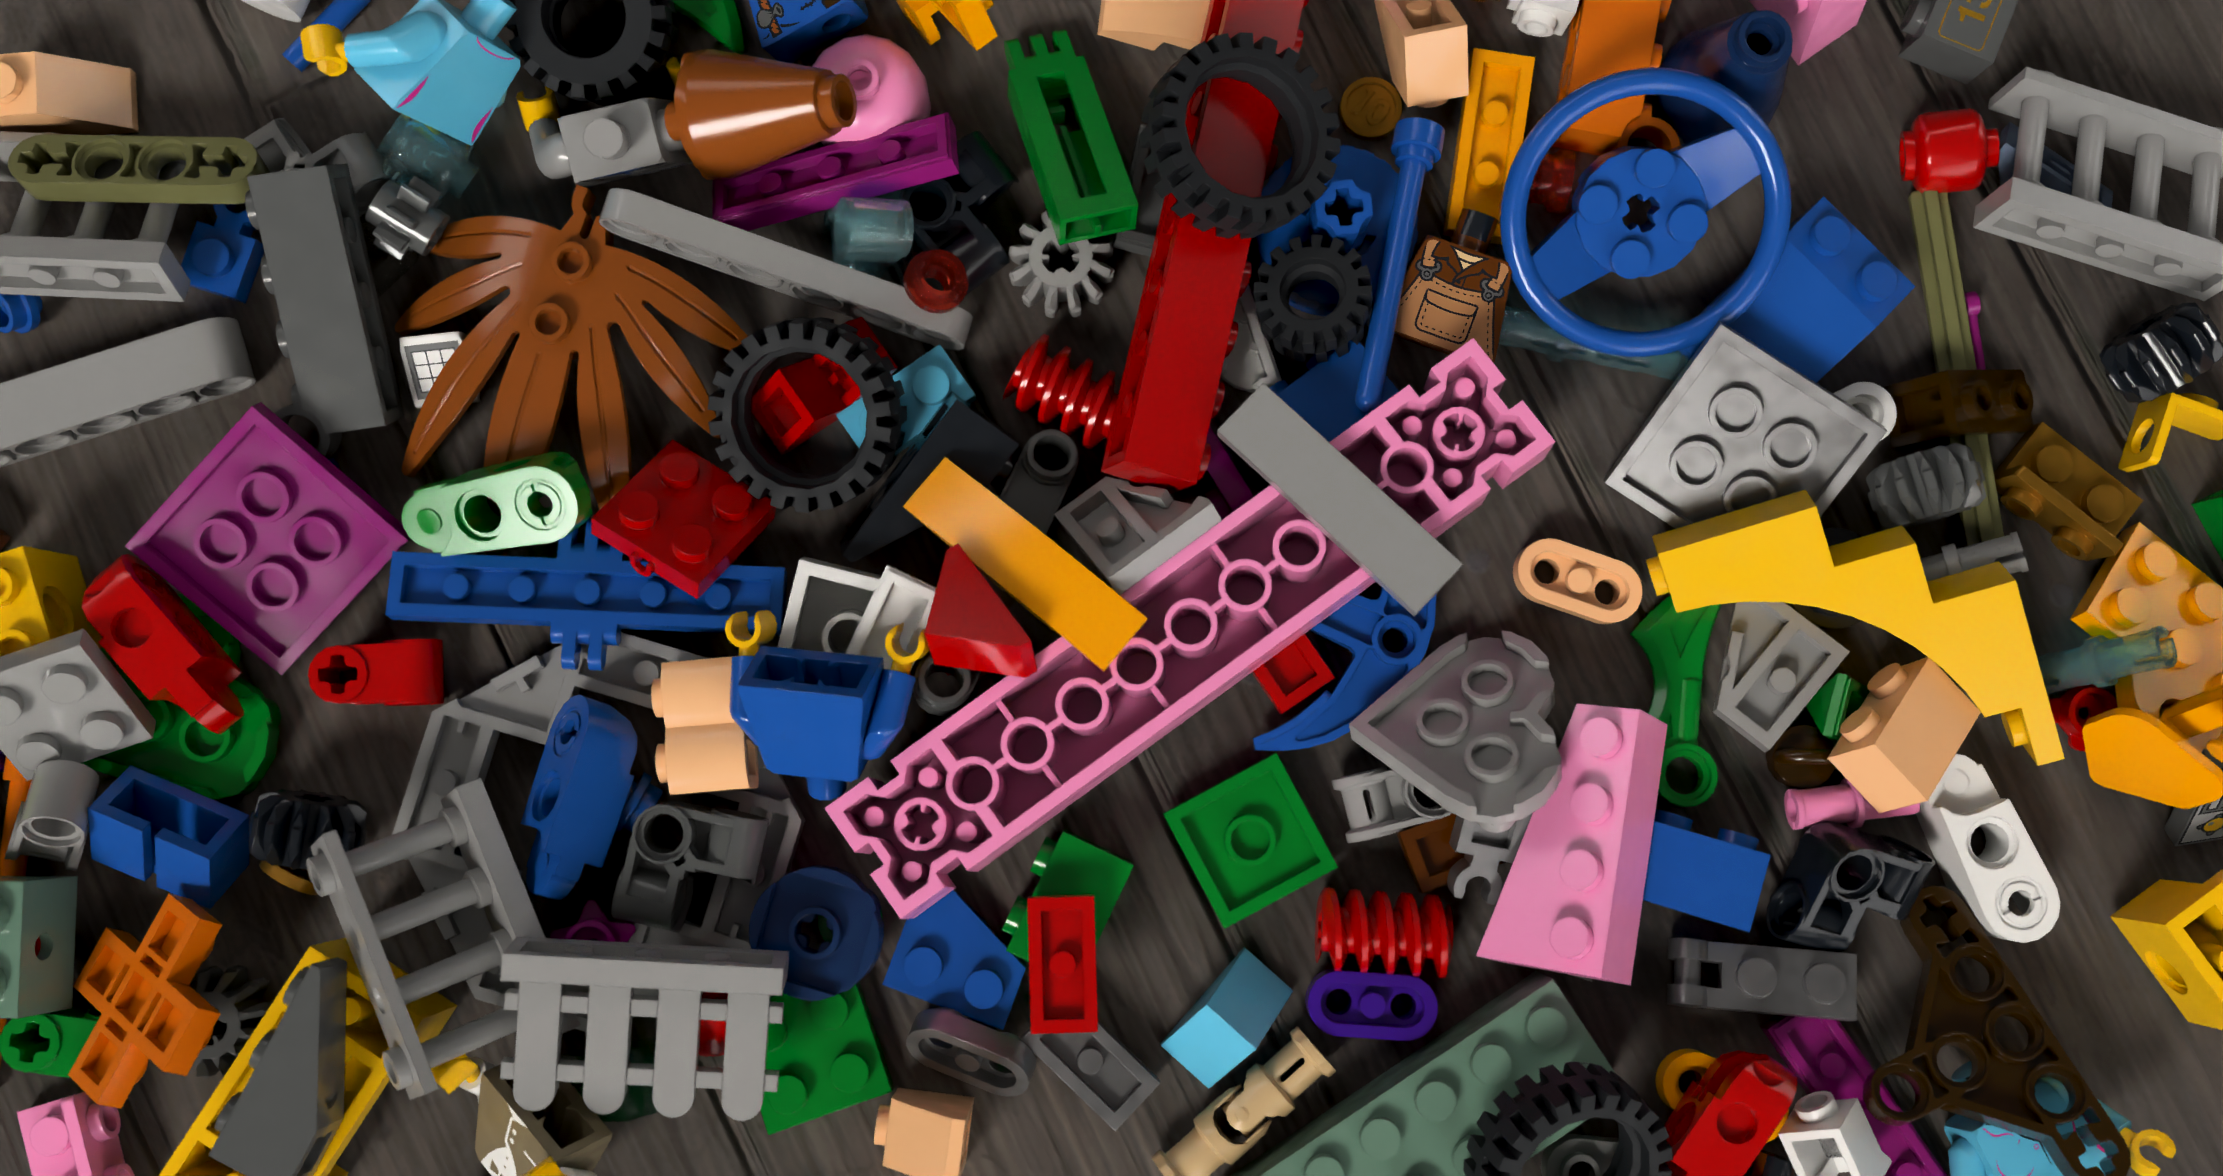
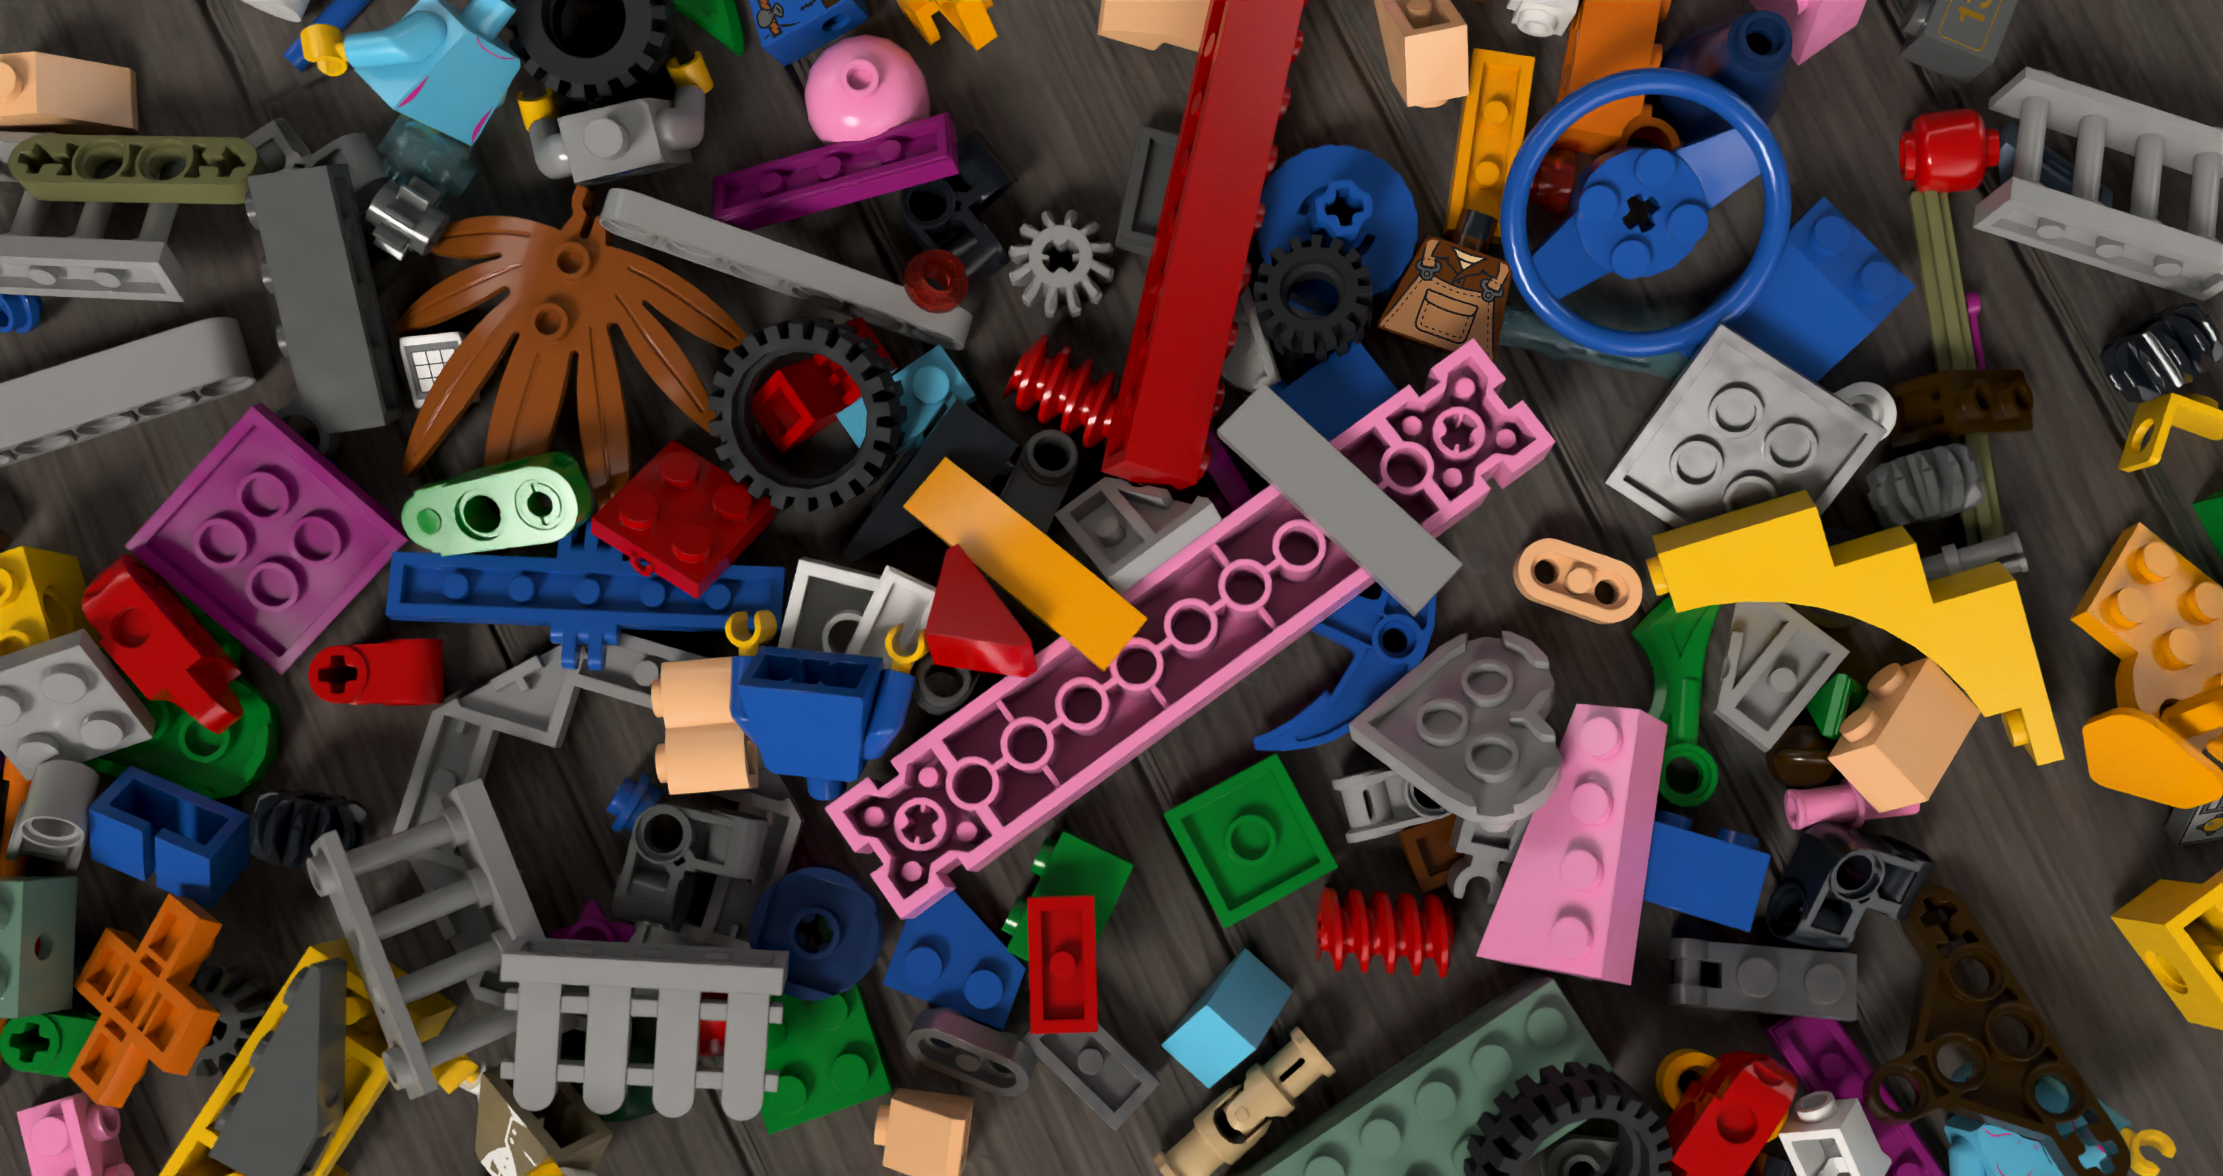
(224, 256): blue plate -> none
(295, 879): pearl gold piece -> none
(578, 793): blue piece -> none
(753, 110): dark orange cone -> none
(870, 232): clear light blue piece -> none
(1078, 169): green hinge -> none
(1293, 674): red plate -> none
(1294, 99): black tyre -> none
(1369, 1004): dark purple plate -> none
(1370, 108): pearl gold piece -> none
(1417, 147): blue piece -> none
(2007, 864): white piece -> none
(2065, 494): pearl gold bracket -> none
(2067, 707): red plate -> none
(2106, 660): clear light blue pin -> none

